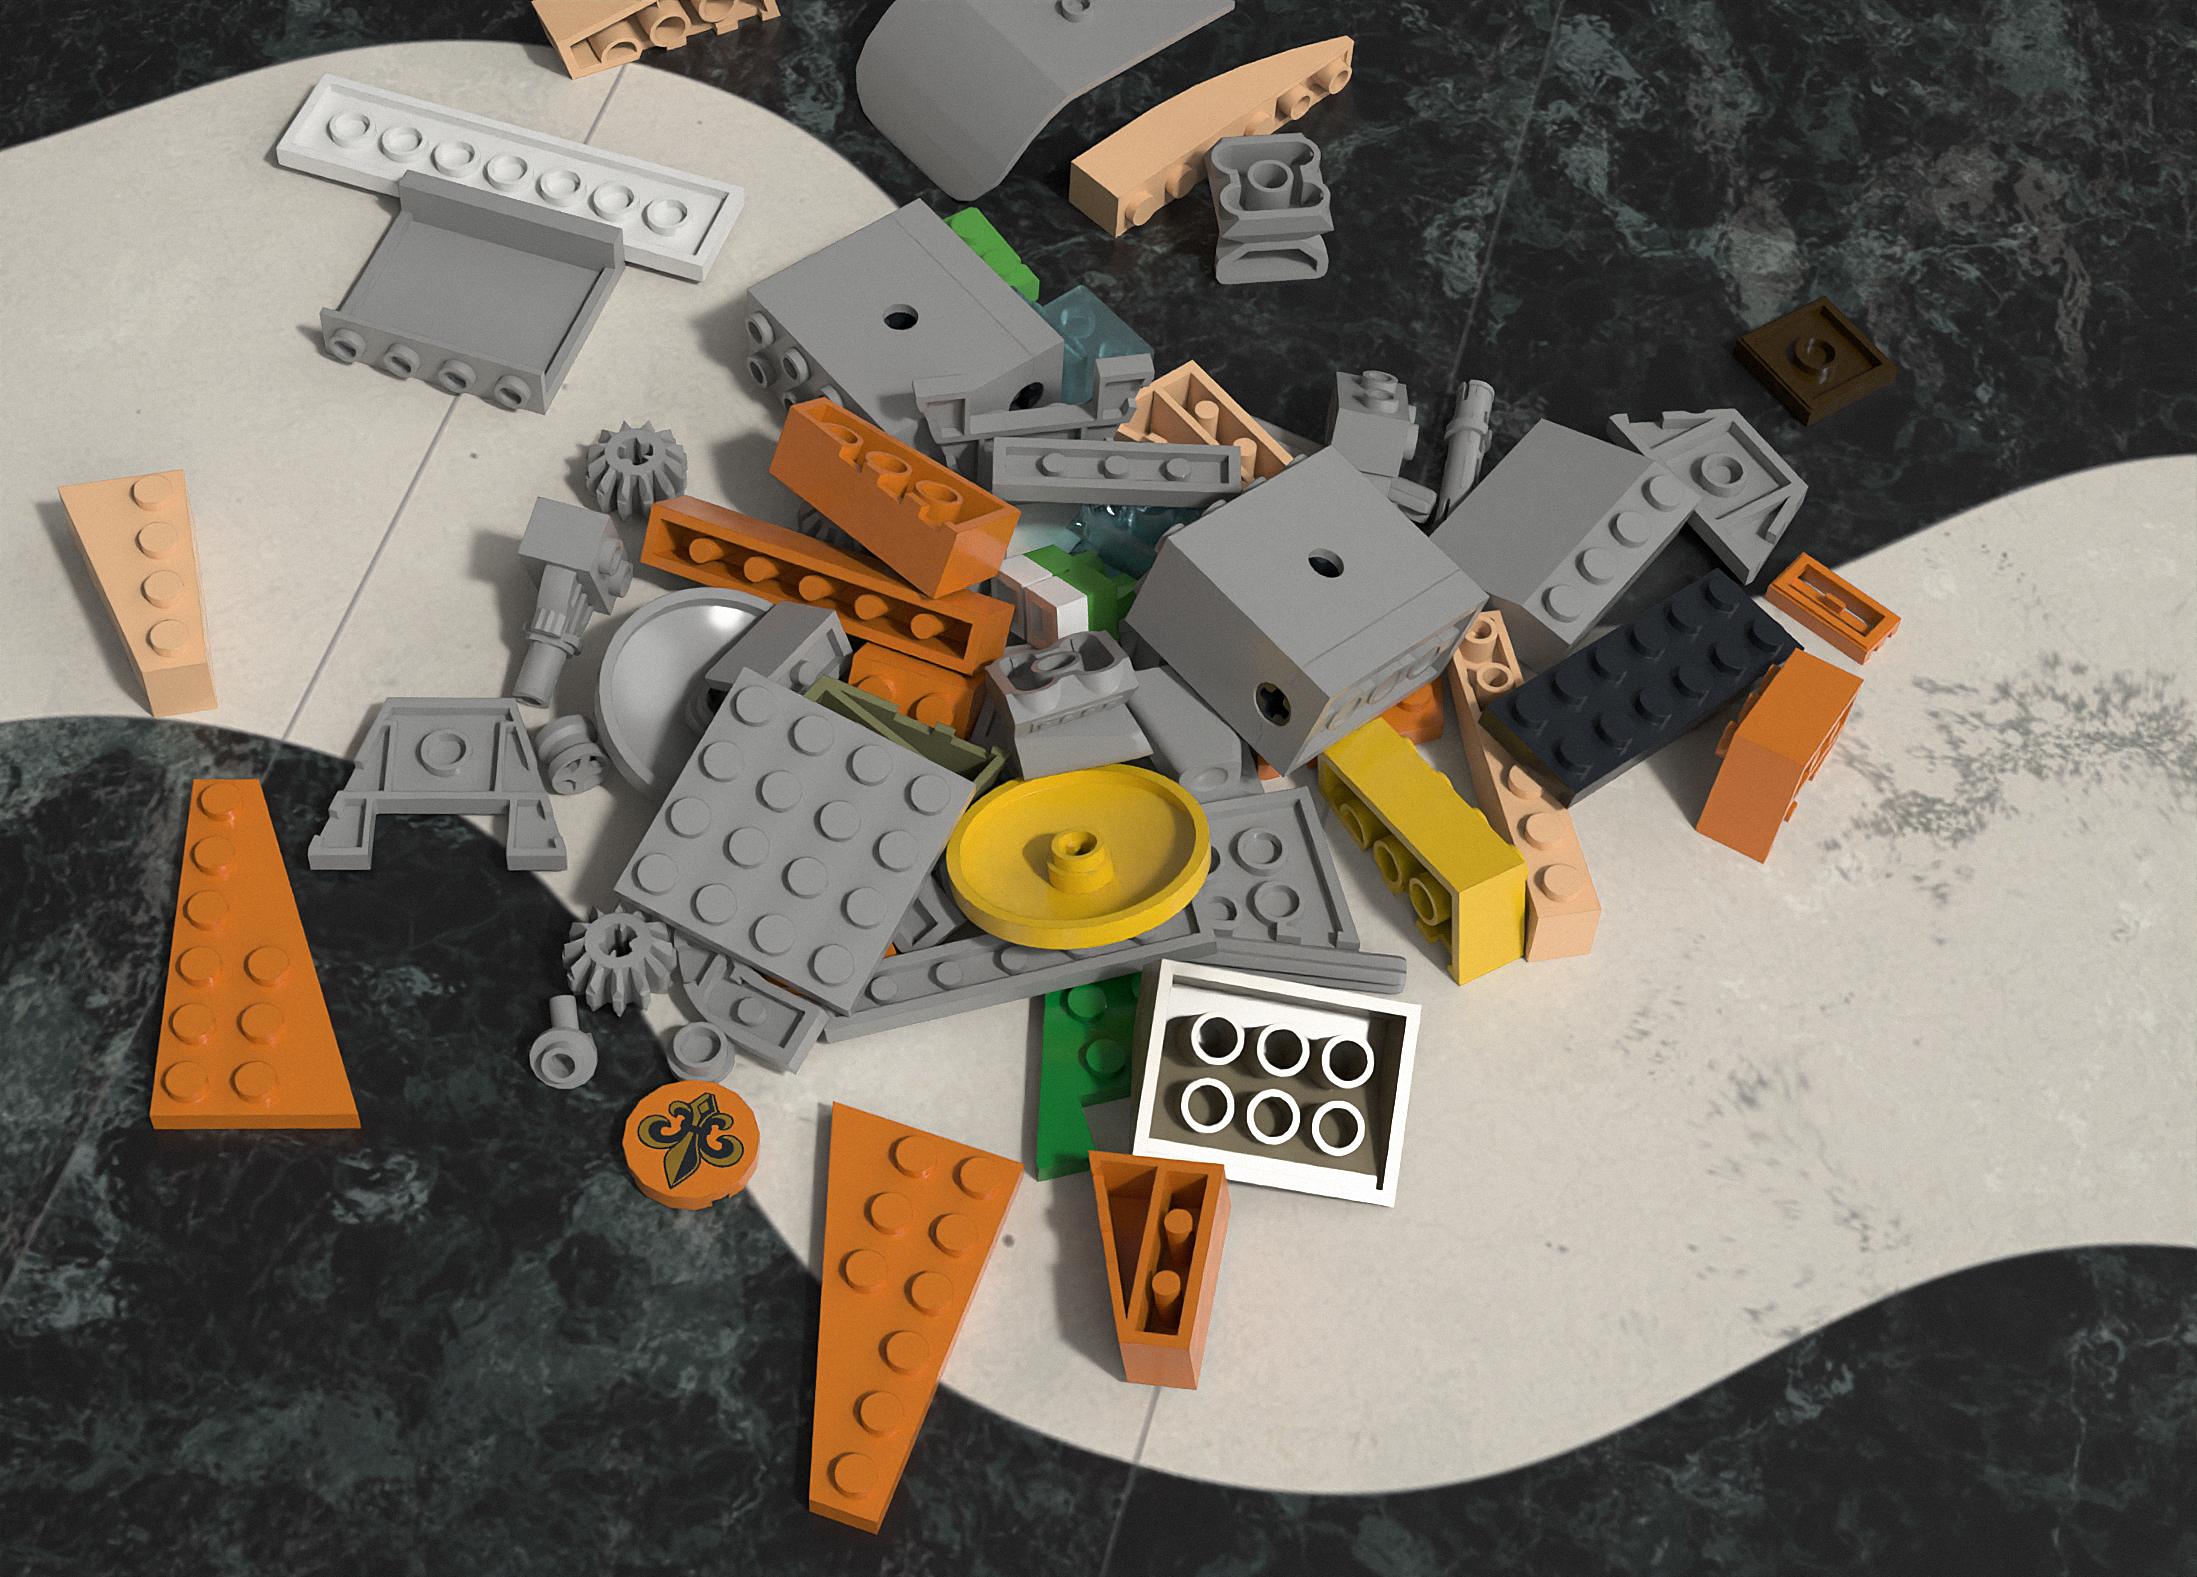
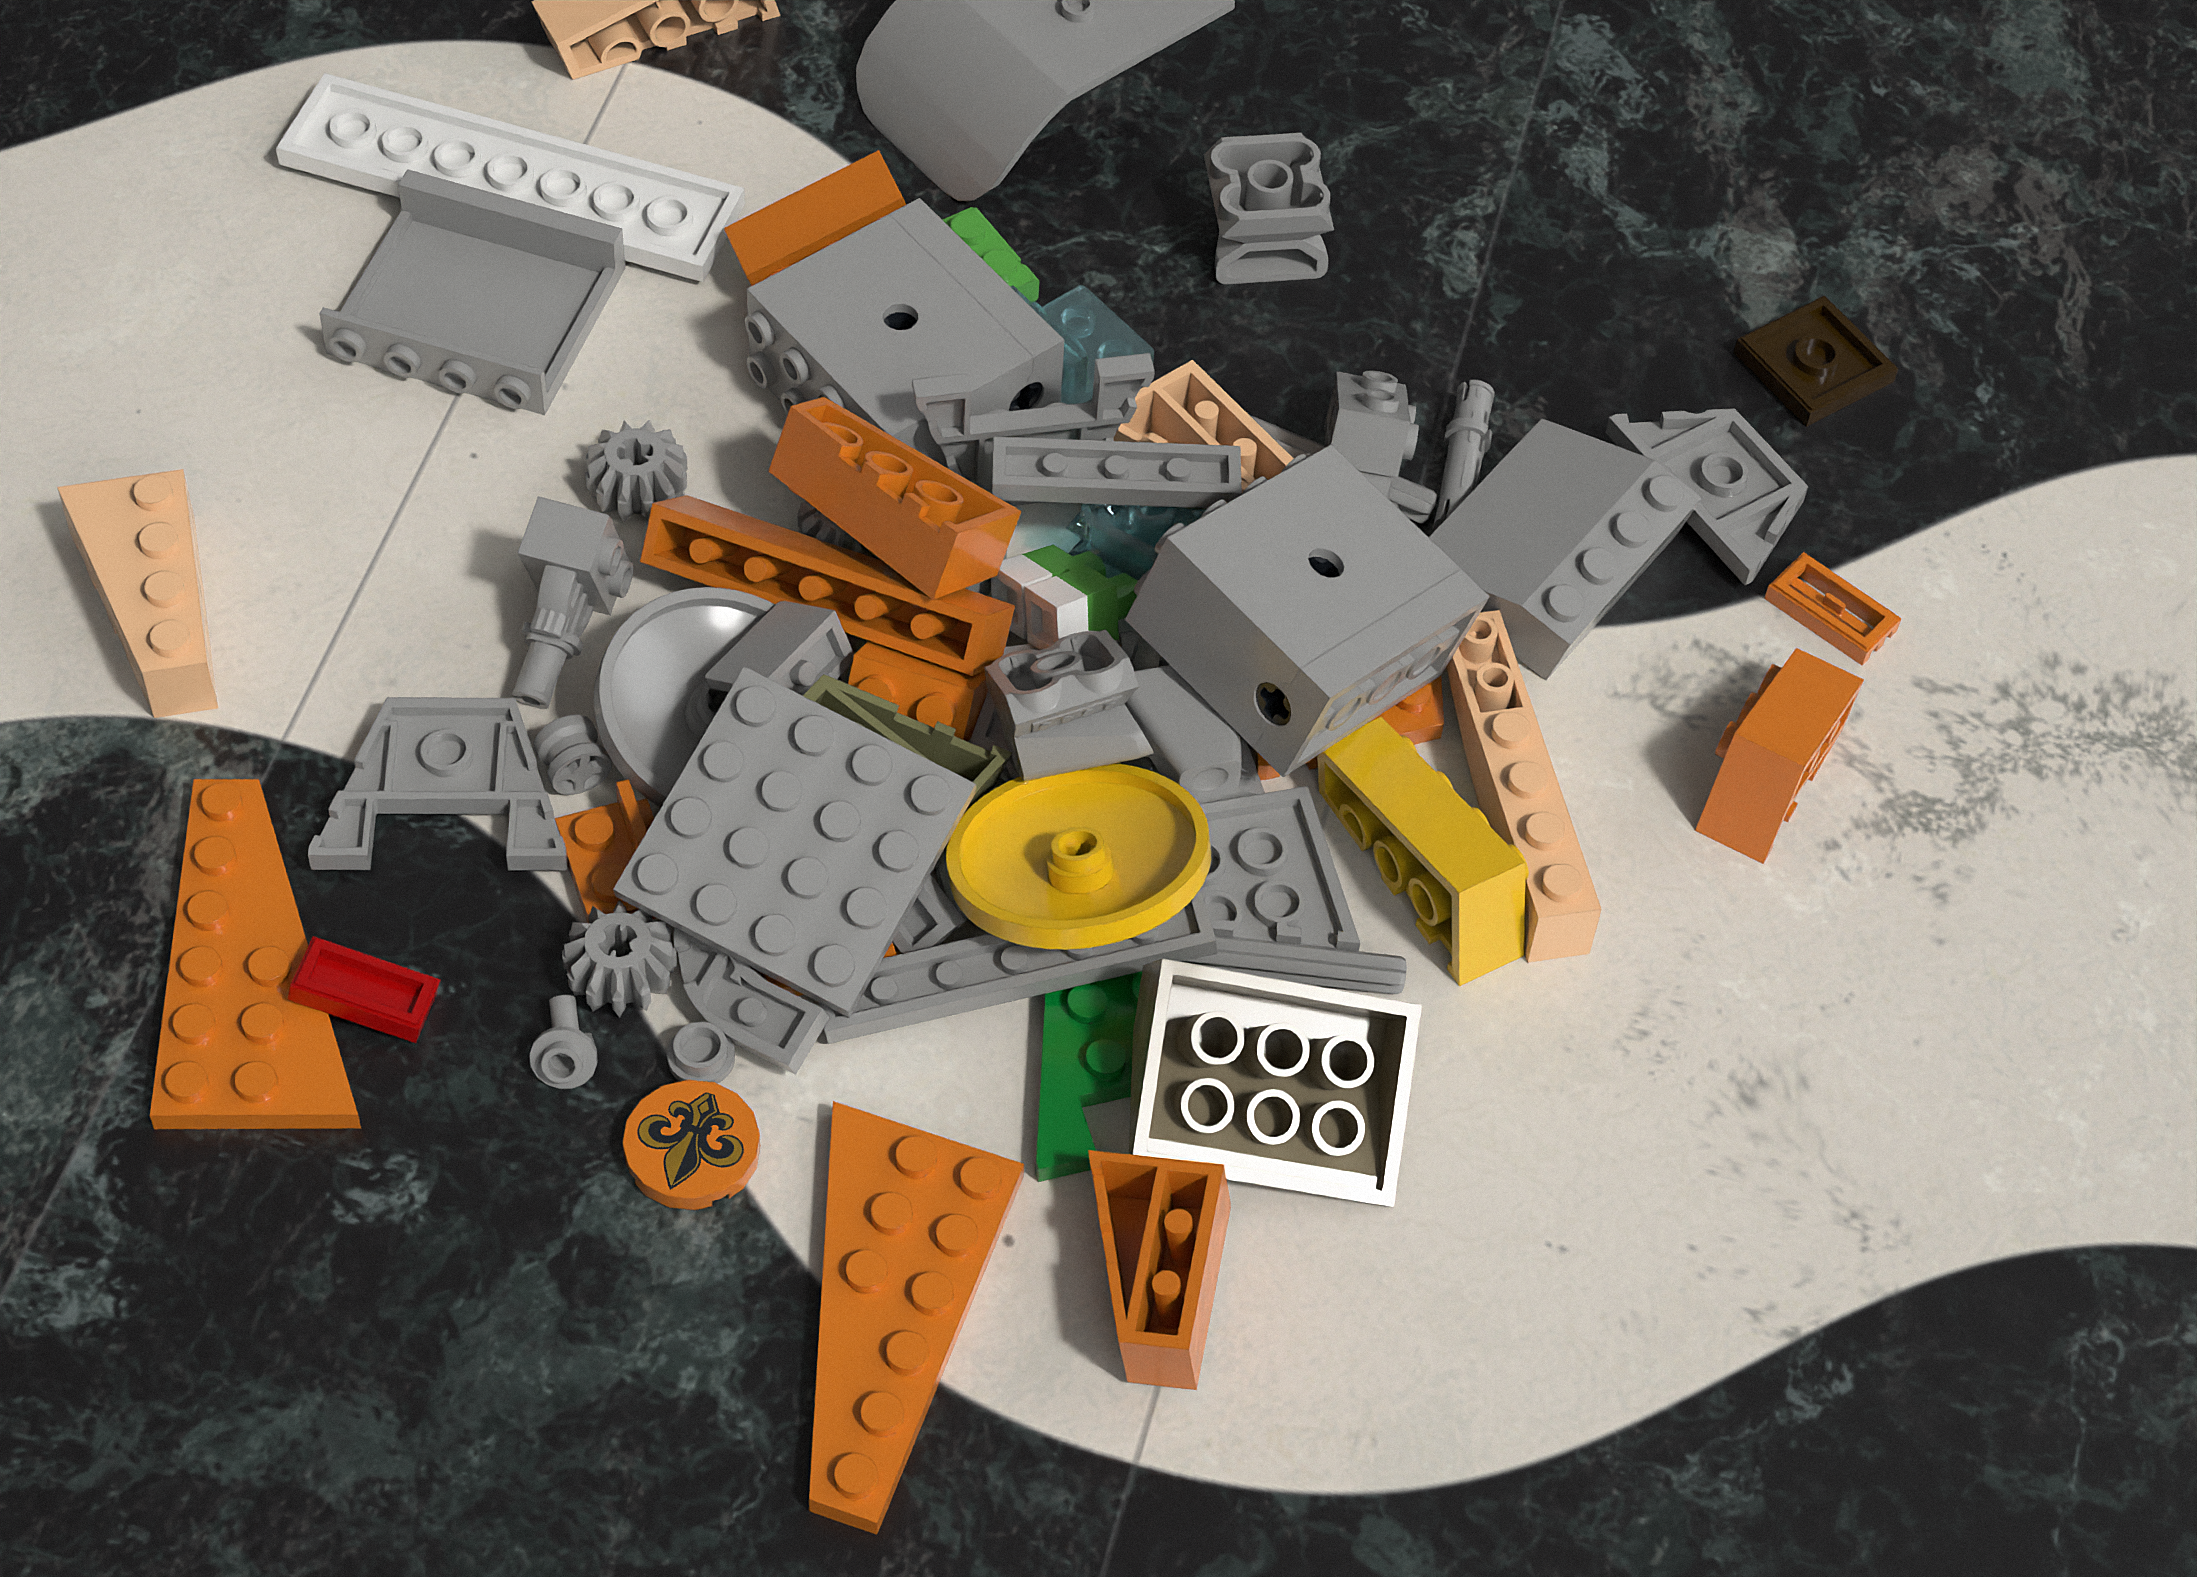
(363, 989): none -> red tile
(601, 846): none -> orange bracket
(814, 217): none -> orange wedge
(1164, 149): light nougat slope -> none
(1638, 687): black plate -> none

